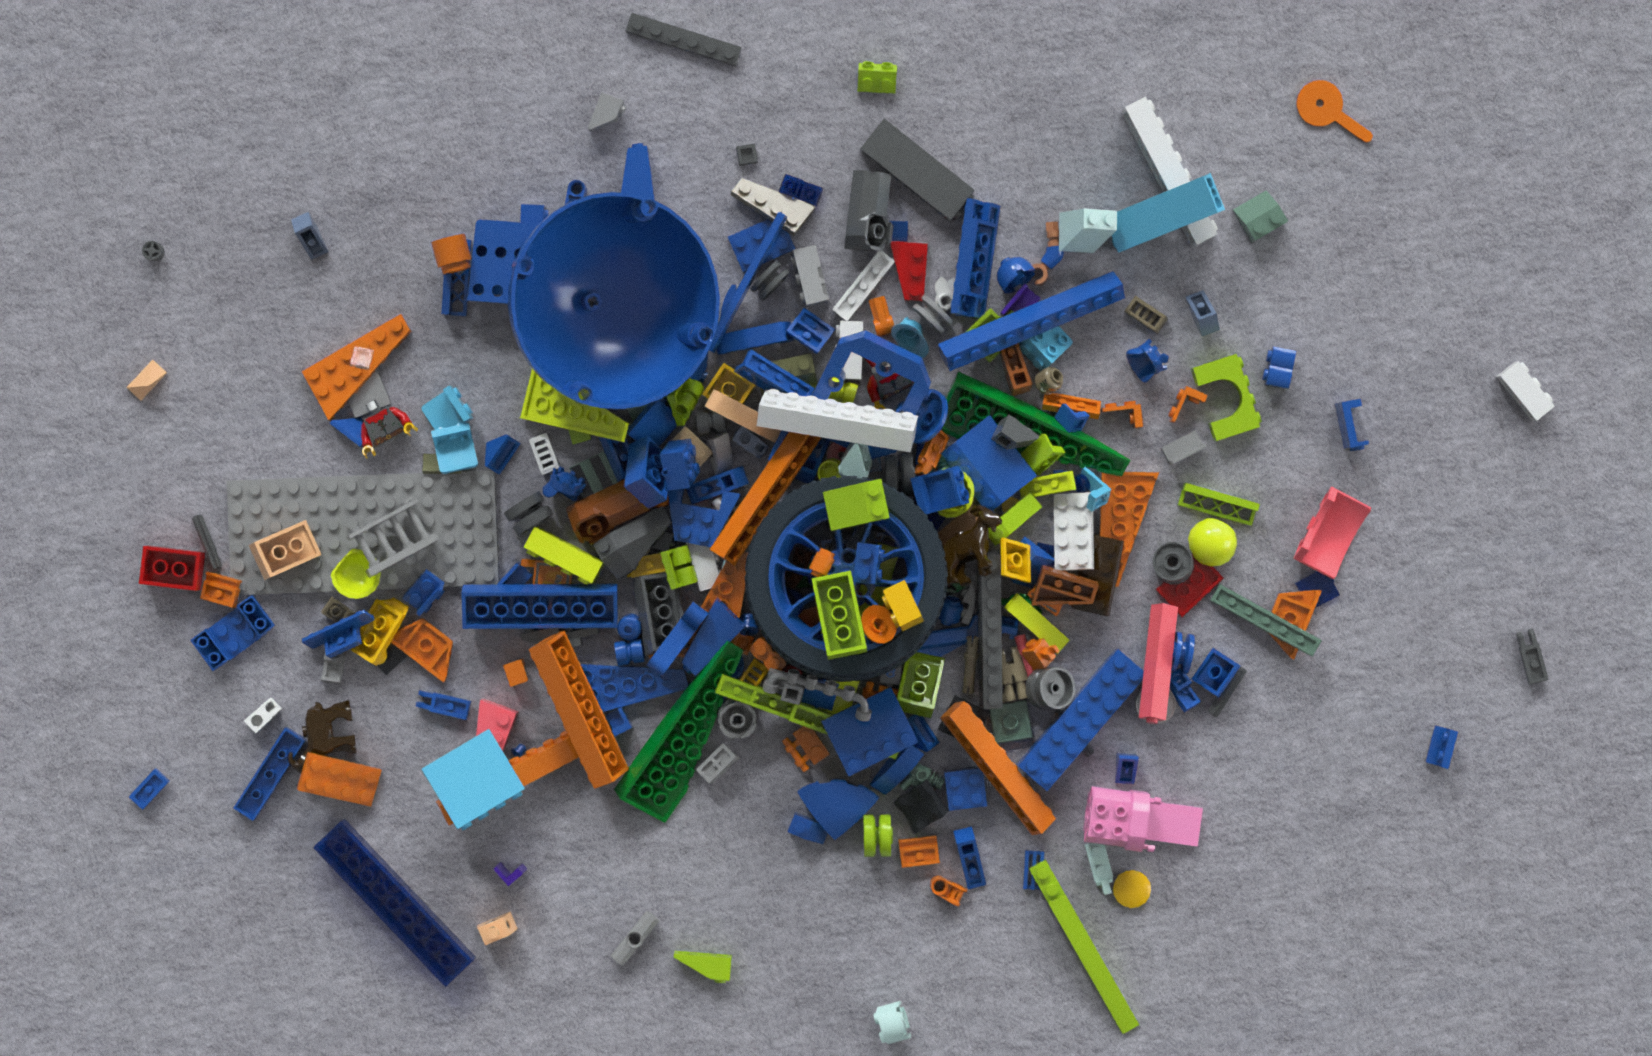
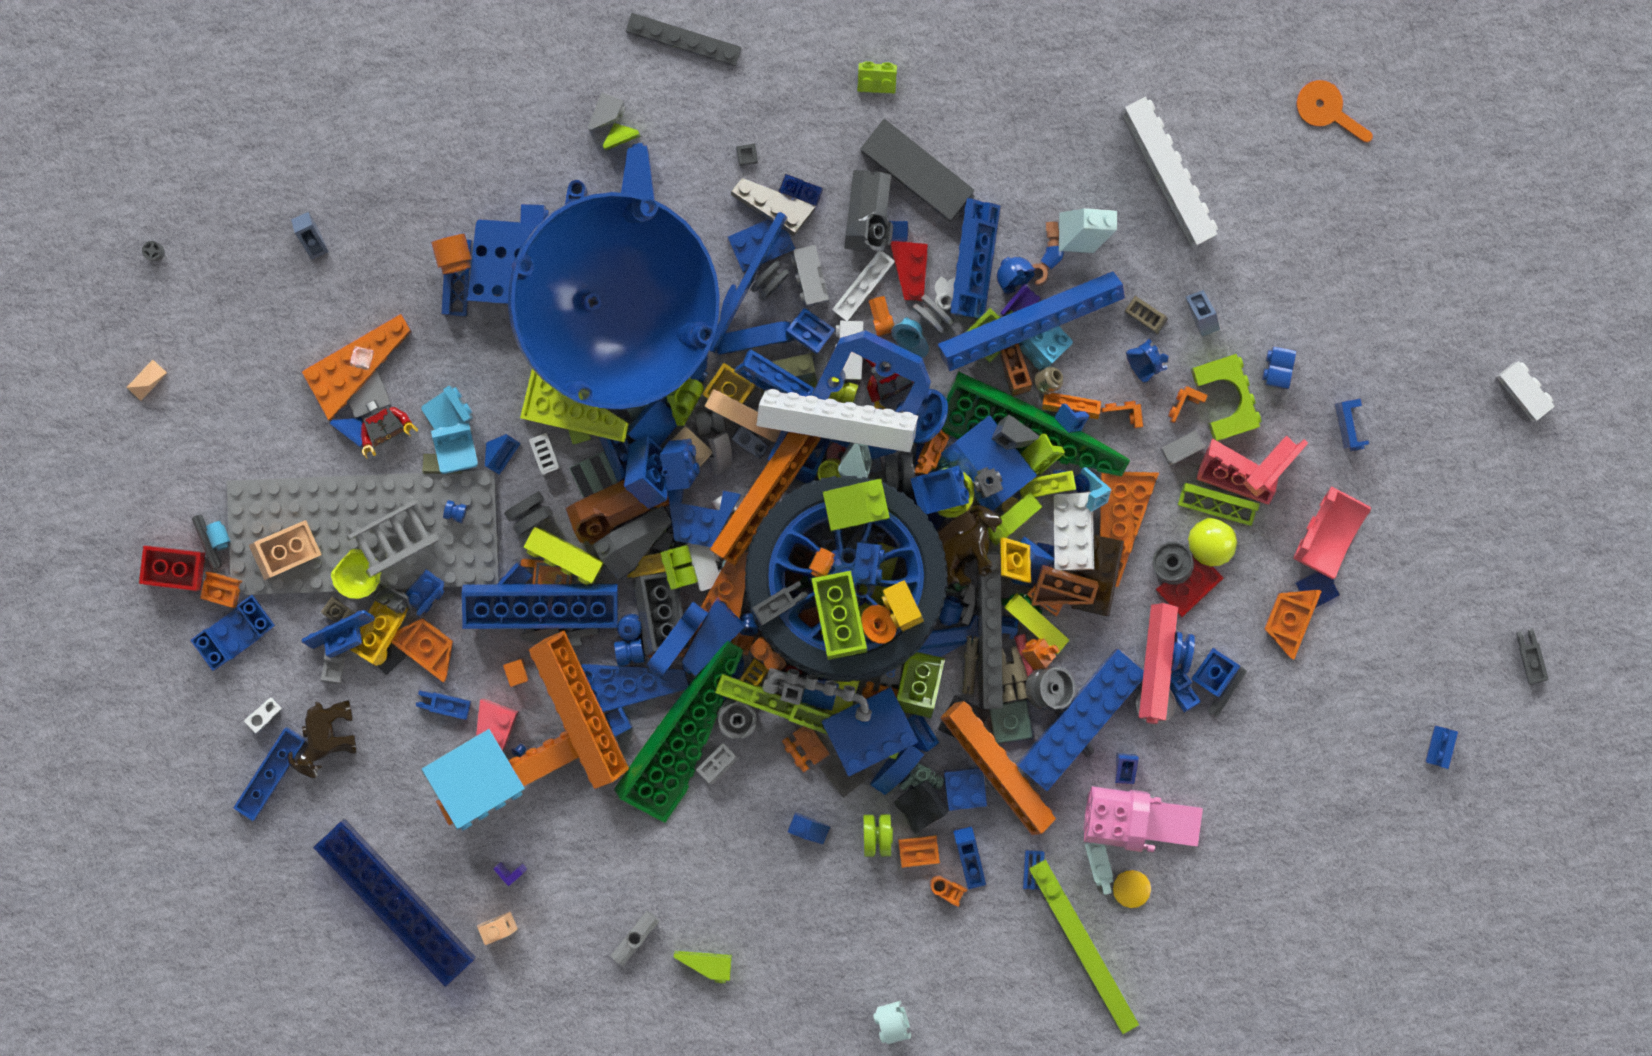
(149, 788): blue plate -> none
(217, 536): none -> medium azure brick
(339, 779): orange plate -> none
(398, 601): none -> dark grey hinge
(455, 511): none -> blue wheel
(564, 483): blue hair -> none
(619, 135): none -> lime slope
(717, 484): blue slope -> none
(777, 604): none -> dark grey hinge
(837, 804): blue brick -> none
(994, 479): none -> flat silver brick
(1166, 212): medium azure brick -> none
(1229, 471): none -> coral wedge
(1260, 216): sand green slope -> none
(1266, 620): sand green tile -> none
(1273, 465): none -> coral fence

